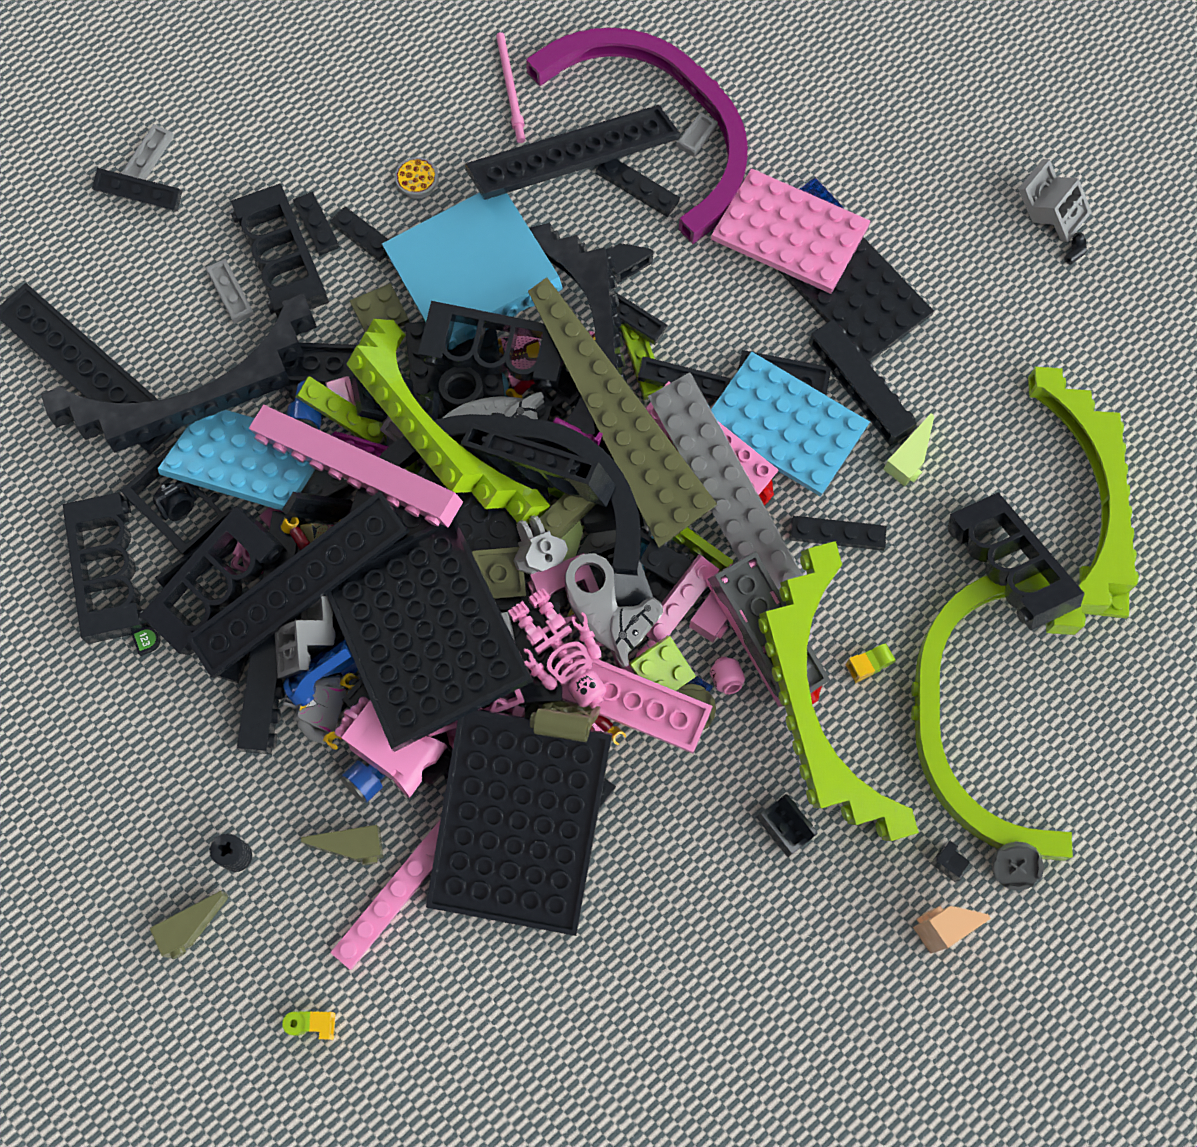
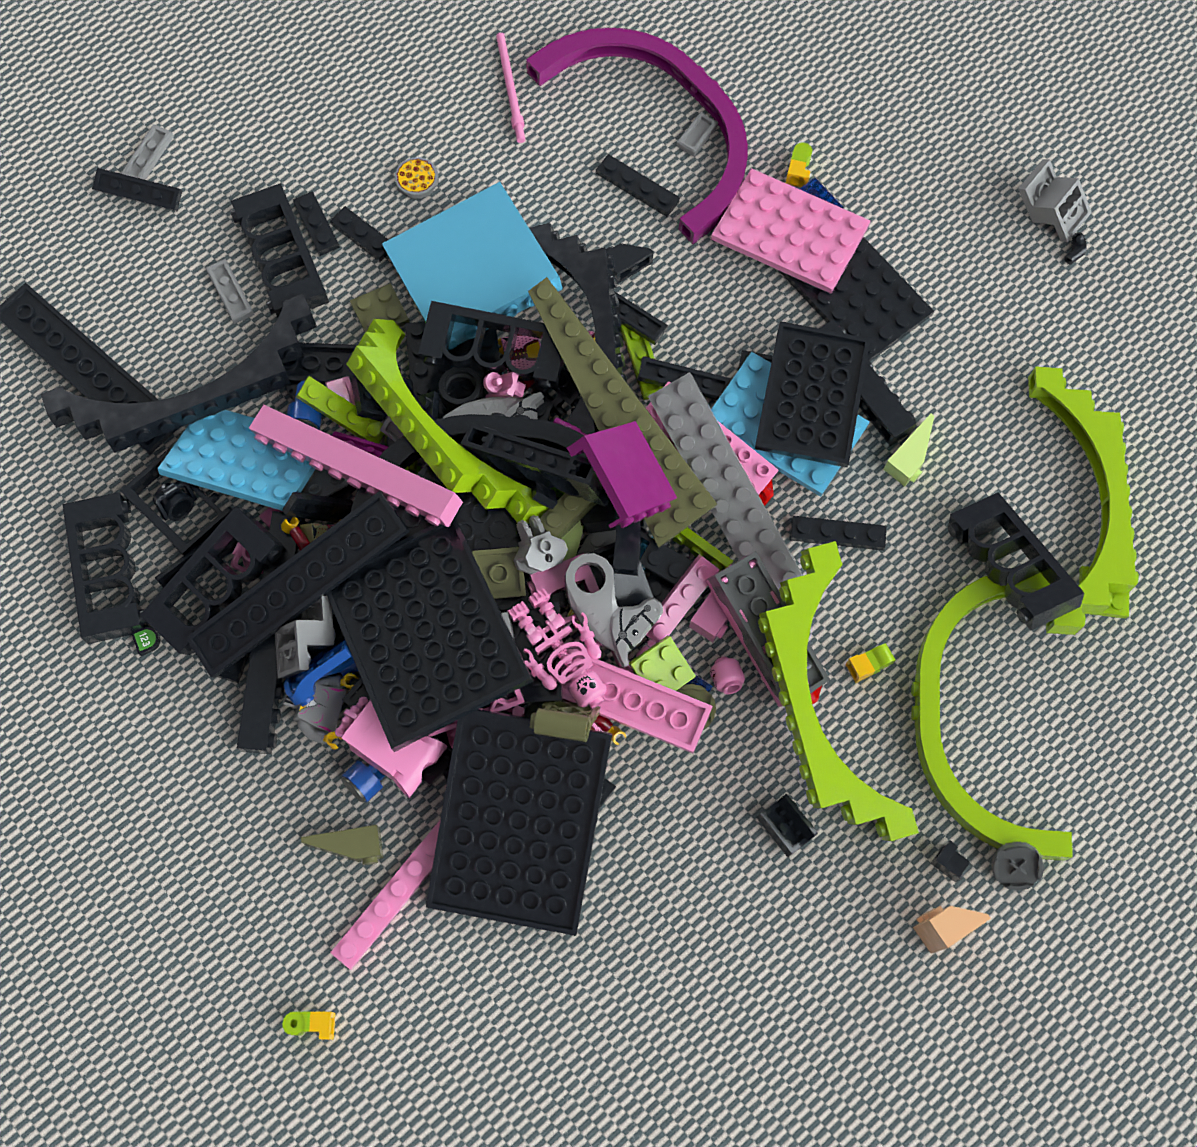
(184, 928): olive slope -> none
(222, 847): black piece -> none
(503, 385): none -> bright pink hips
(543, 494): none -> black tile
(571, 151): black plate -> none
(627, 472): none -> magenta panel
(800, 159): none -> leg
(813, 394): none -> black plate

